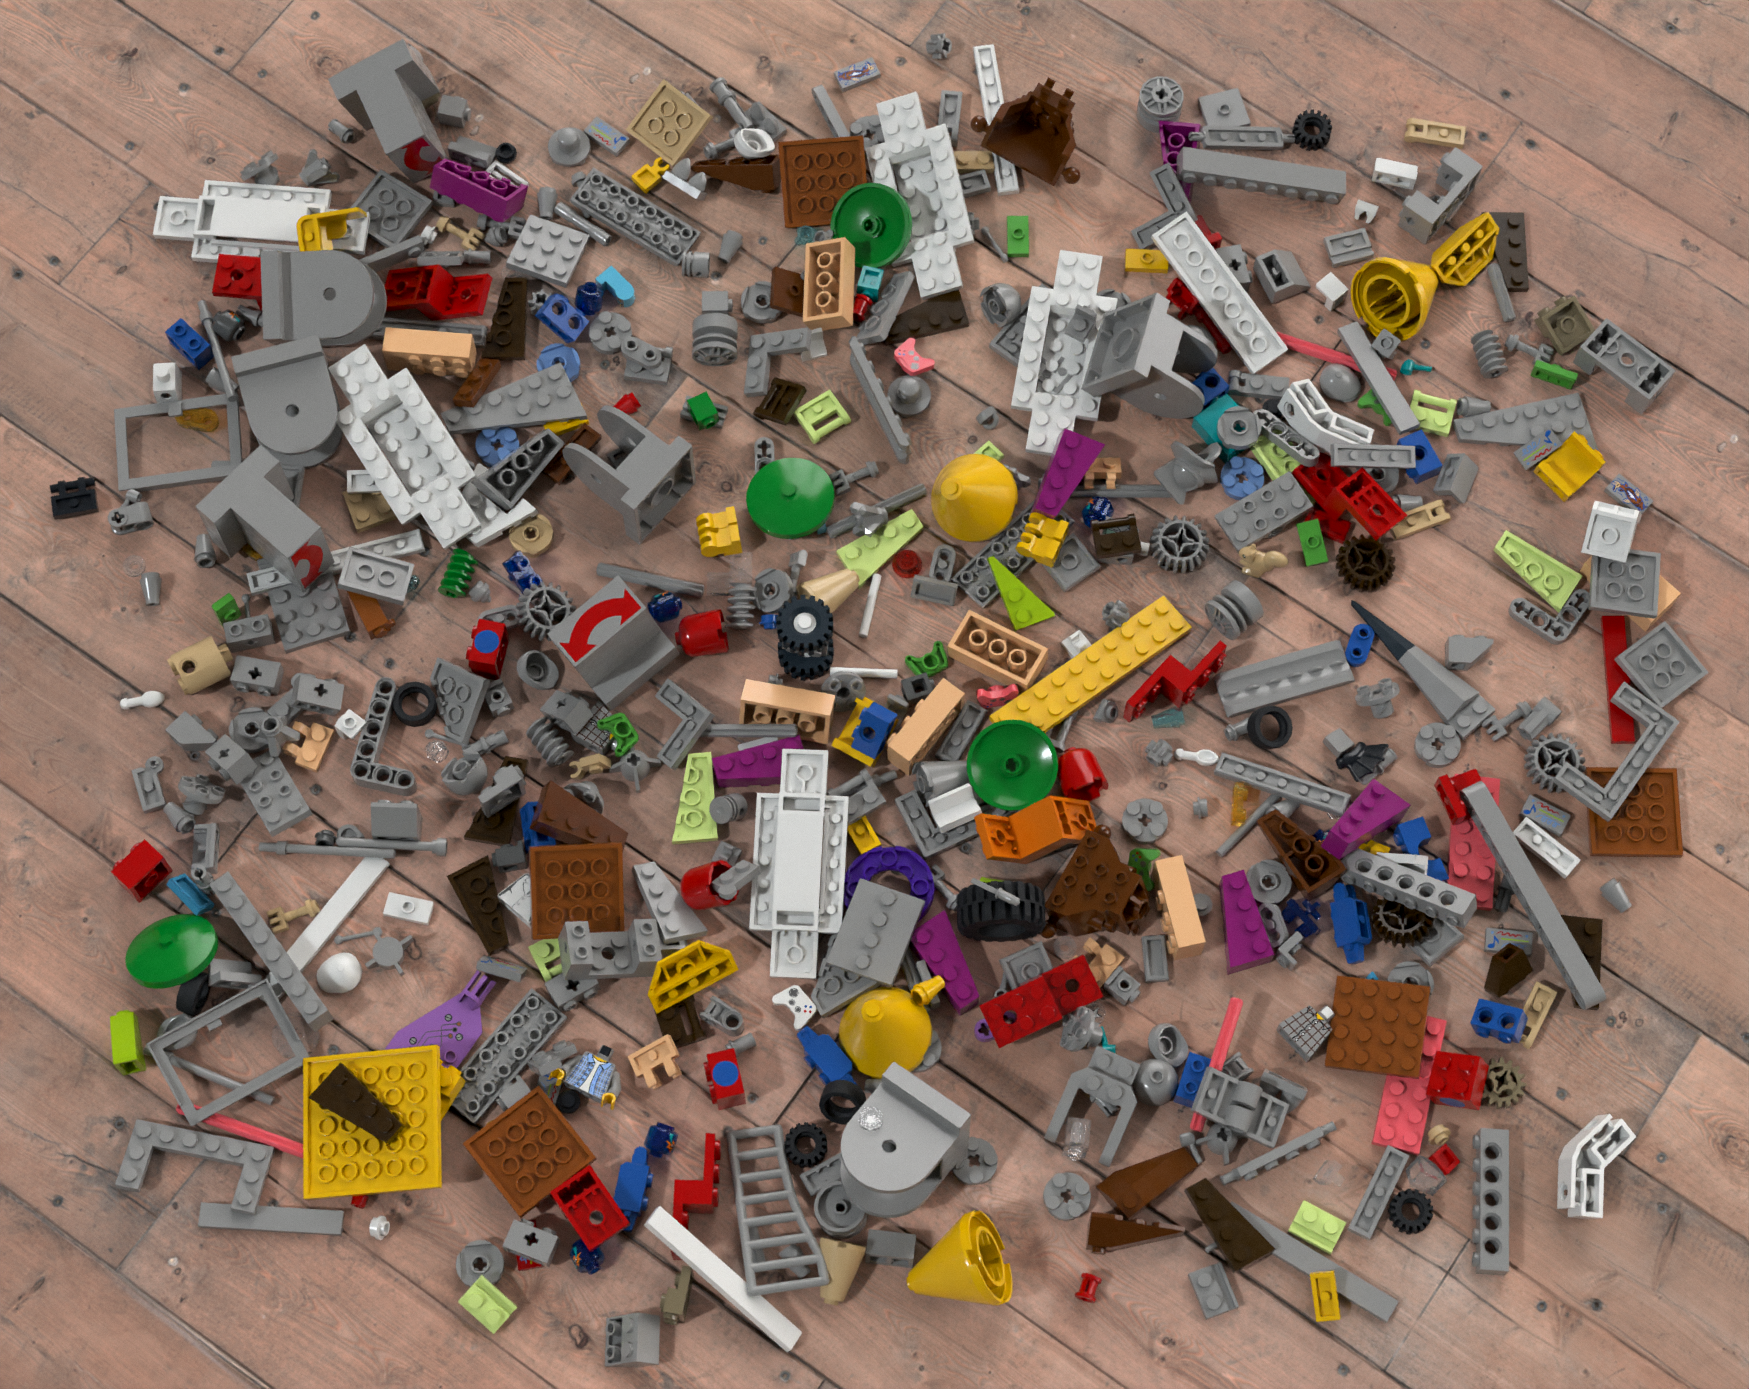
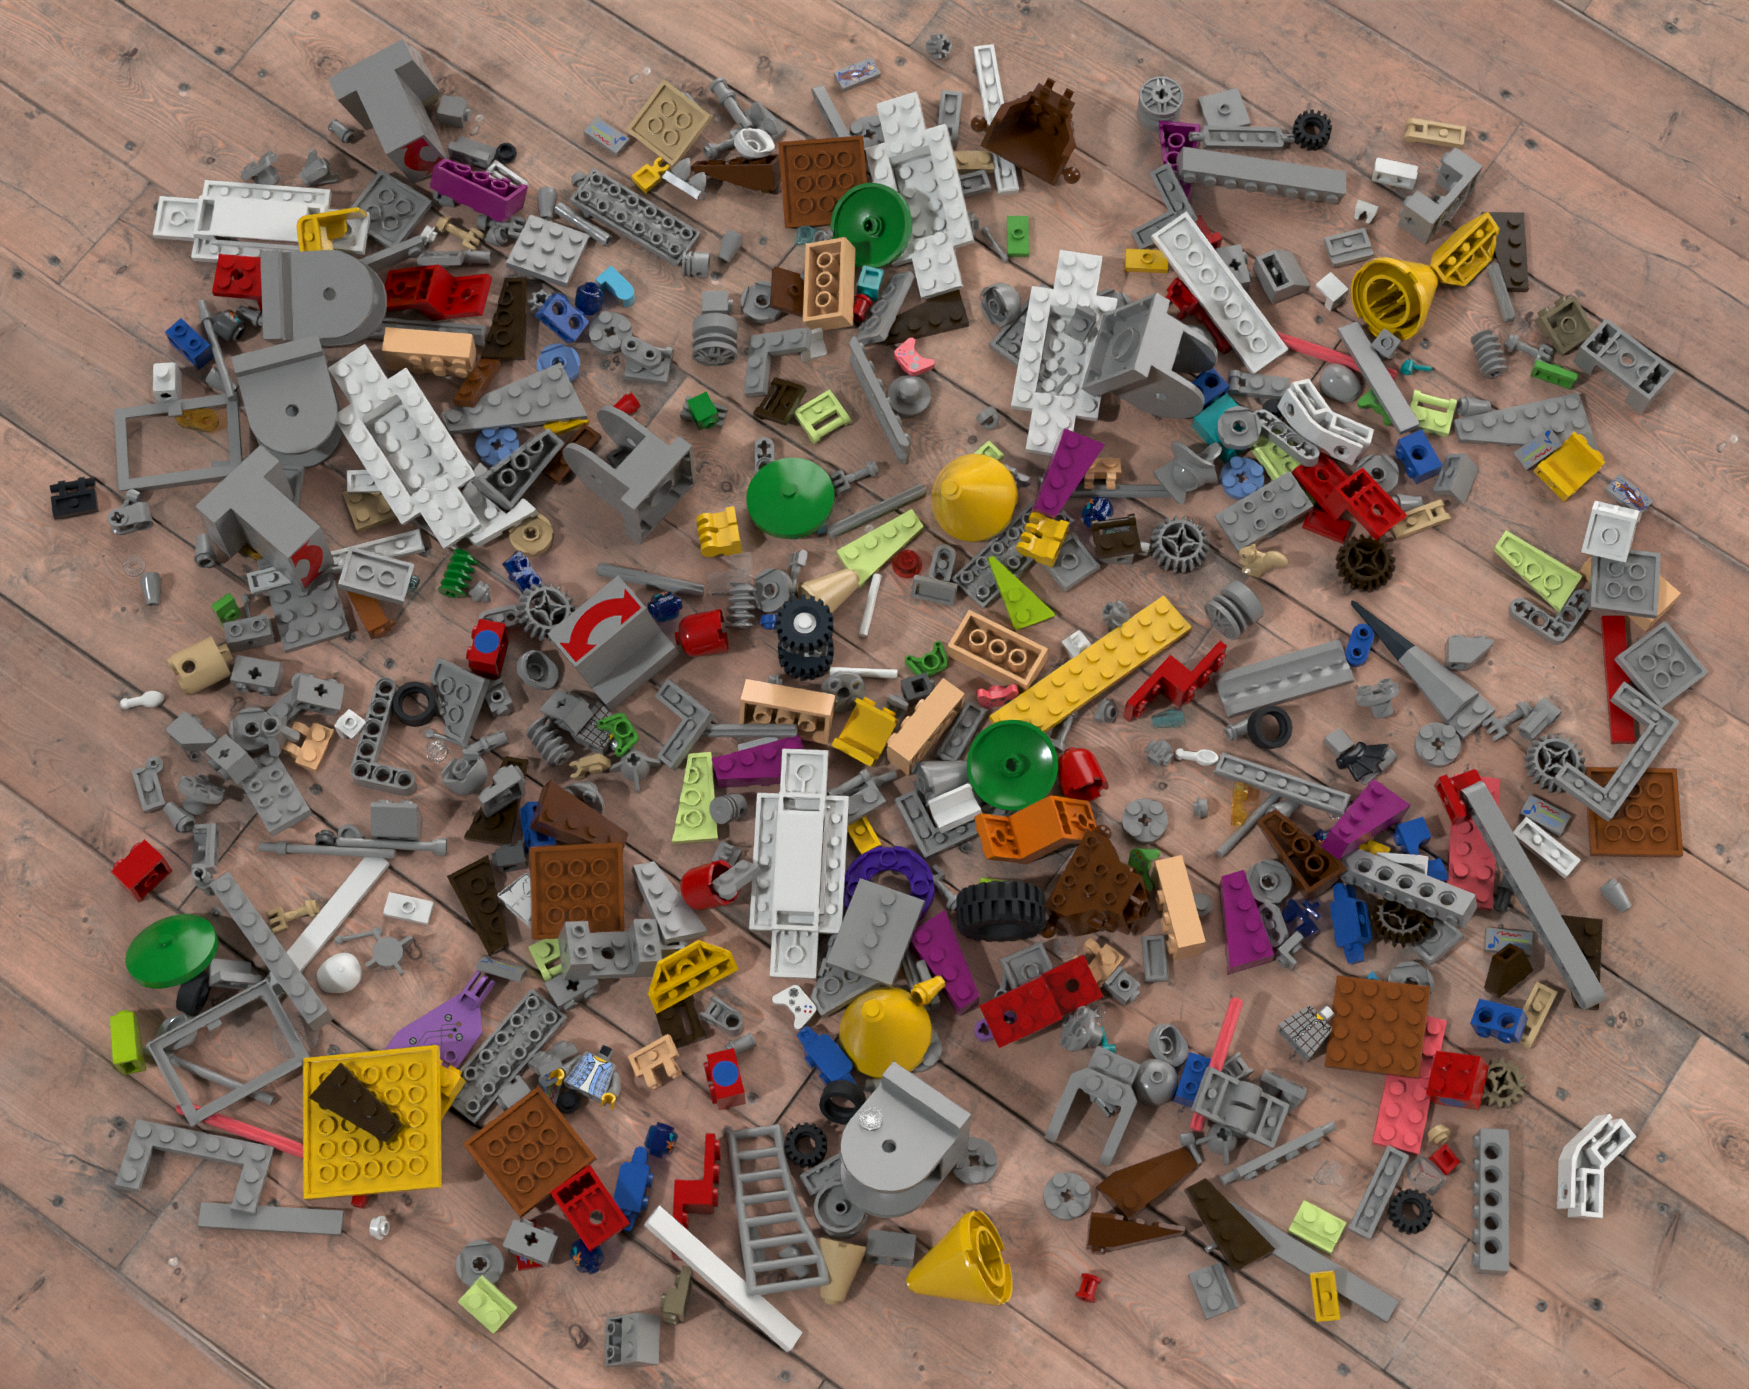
(190, 894): dark azure tile -> none
(569, 147): light grey plate -> none
(868, 519): light grey rock -> none
(881, 721): blue brick -> none
(999, 893): light grey piece -> none
(1076, 1138): clear brick -> none
(1312, 543): bright green plate -> none
(1372, 456): light grey plate -> none

